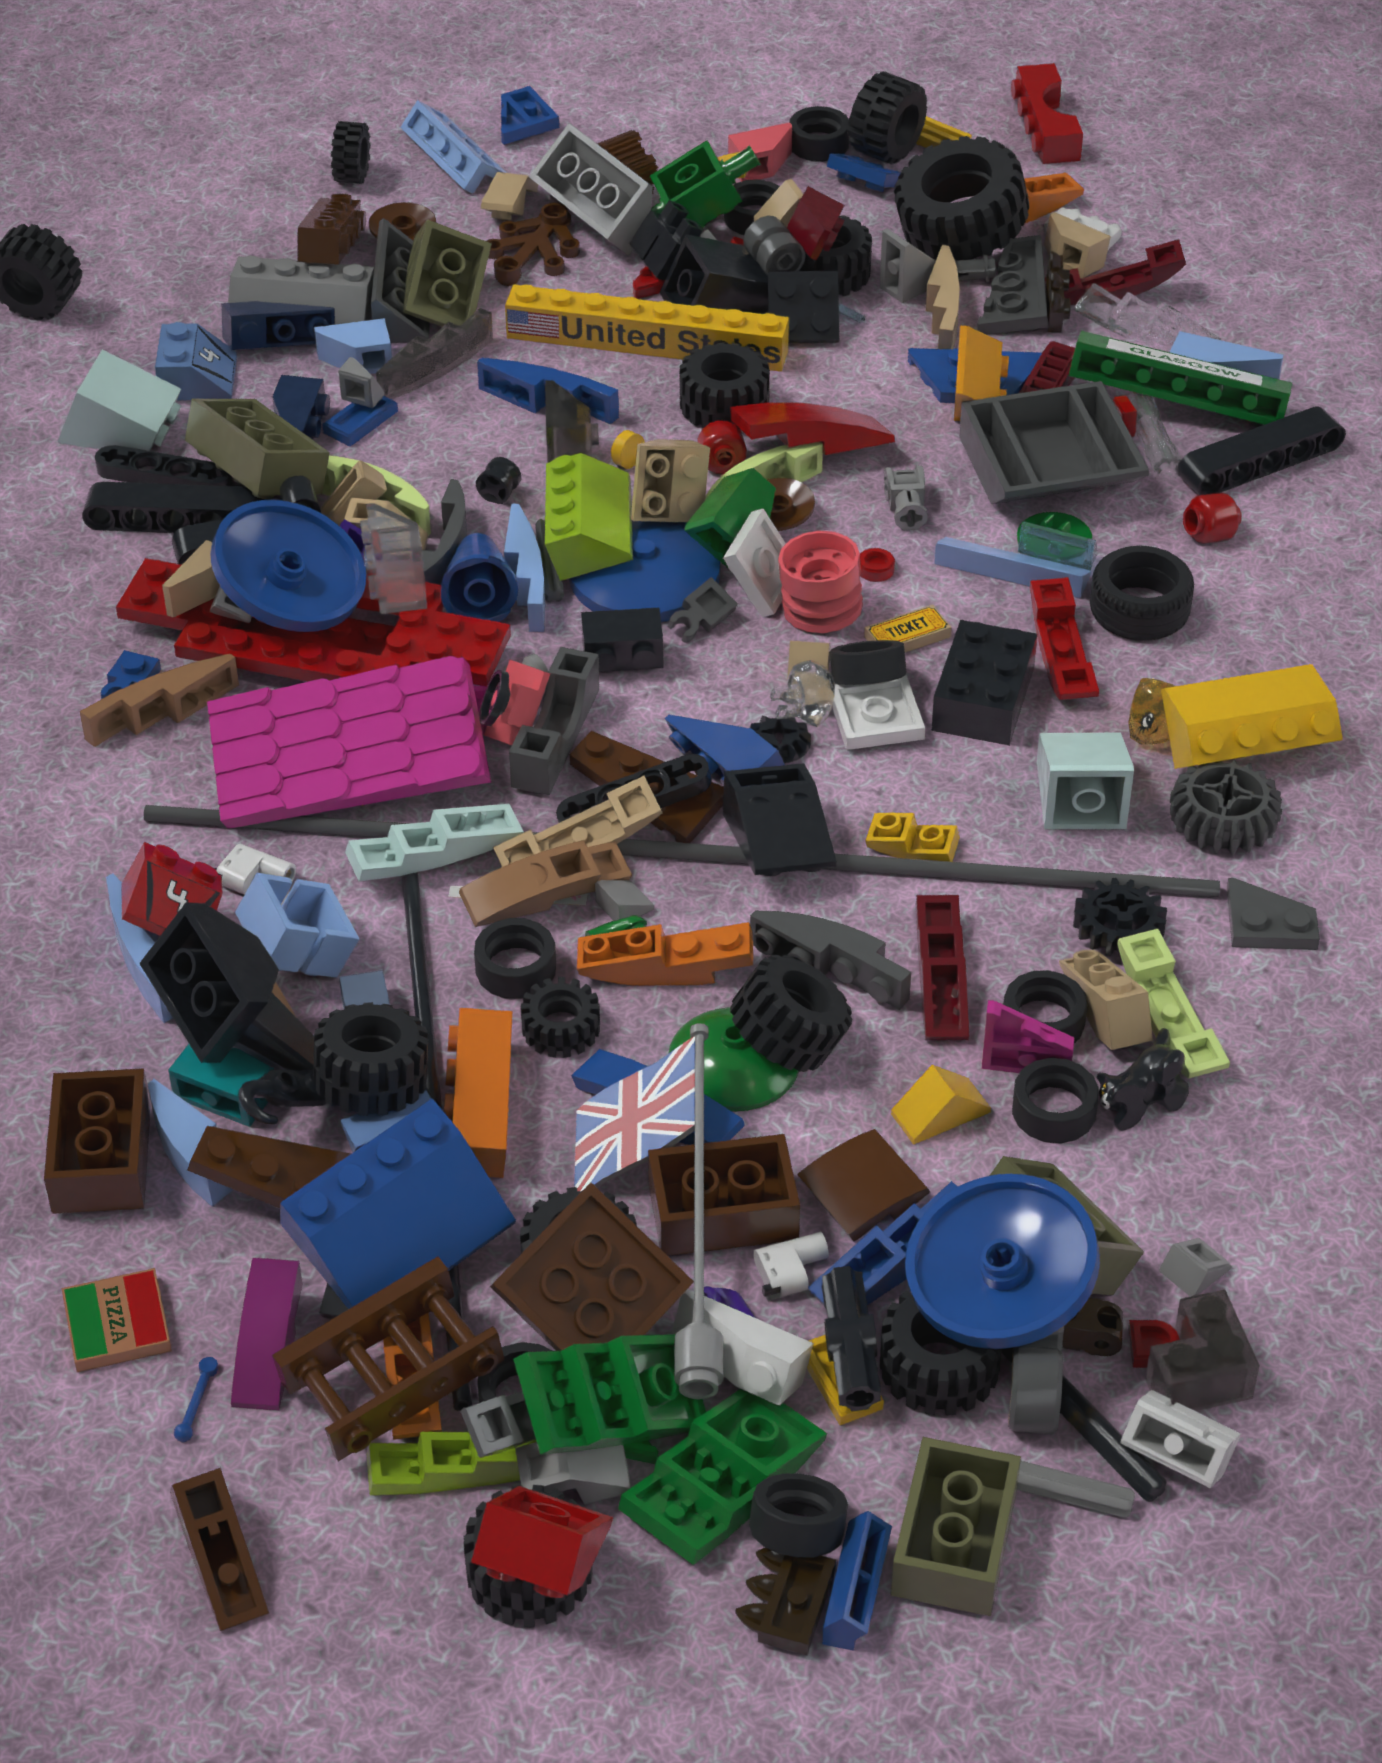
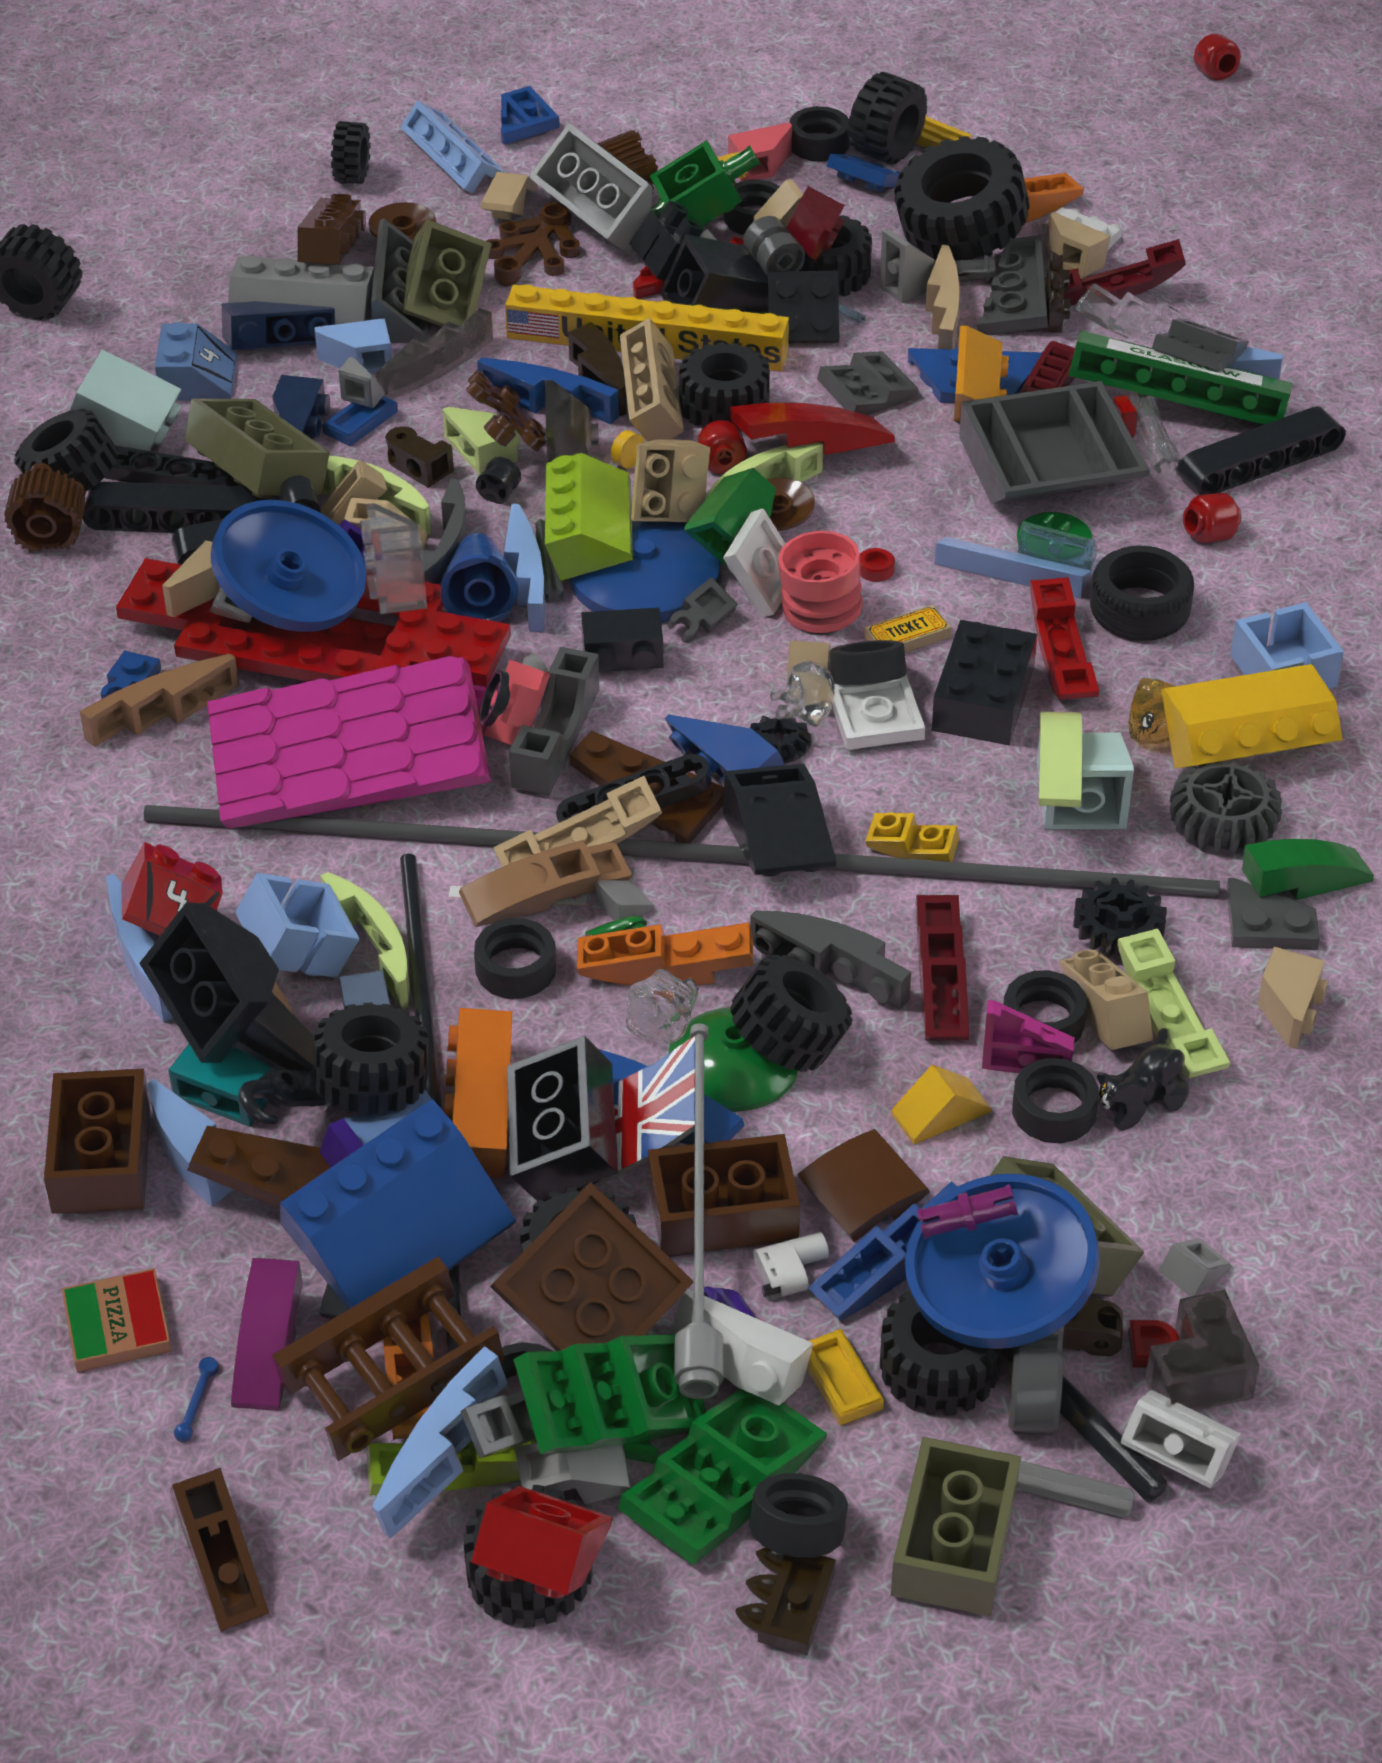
(45, 509): none -> reddish brown brick
(71, 444): none -> black tyre
(244, 862): white piece -> none
(339, 1142): none -> dark purple tile
(381, 931): none -> yellowish green slope
(418, 457): none -> dark brown leg
(422, 846): light aqua slope -> none
(429, 1455): none -> light blue slope
(467, 435): none -> yellowish green slope
(509, 413): none -> reddish brown plant
(560, 1035): black tyre -> none
(561, 1119): none -> black brick
(597, 359): none -> dark brown slope
(651, 382): none -> tan brick
(660, 1007): none -> clear hair
(850, 1579): blue piece -> none
(851, 1338): black piece -> none
(868, 383): none -> dark grey slope
(906, 493): light grey connector -> none
(967, 1211): none -> magenta pin
(1053, 134): red arch -> none
(1060, 759): none -> yellowish green slope
(1200, 344): none -> dark grey slope
(1217, 56): none -> red head
(1289, 992): none -> tan slope
(1295, 641): none -> light blue piece
(1303, 867): none -> green slope

